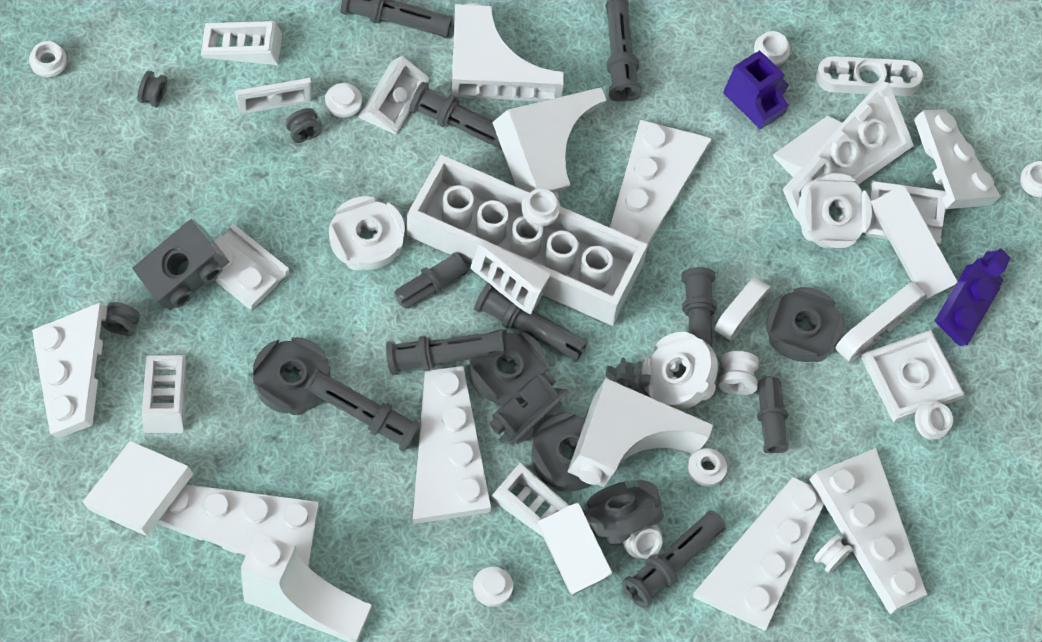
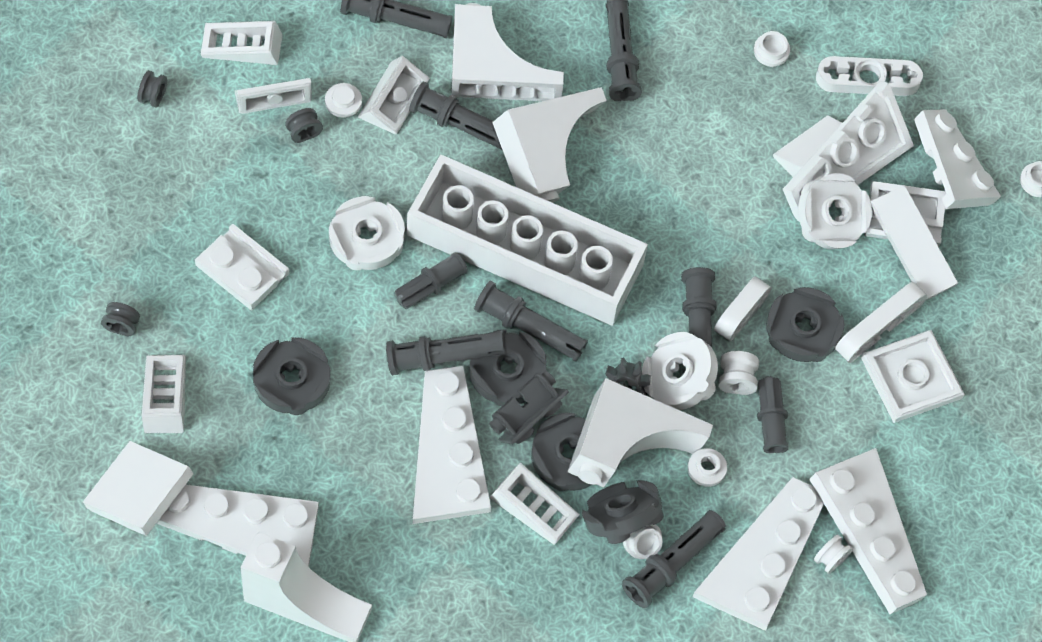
(47, 50): white plate -> none
(67, 367): white wing -> none
(161, 266): dark grey brick -> none
(378, 417): dark grey pin -> none
(492, 586): white plate -> none
(518, 281): white slope -> none
(540, 207): white plate -> none
(574, 548): white slope -> none
(654, 177): white wing -> none
(758, 89): dark purple brick -> none
(933, 420): white plate -> none
(972, 296): dark purple hinge -> none

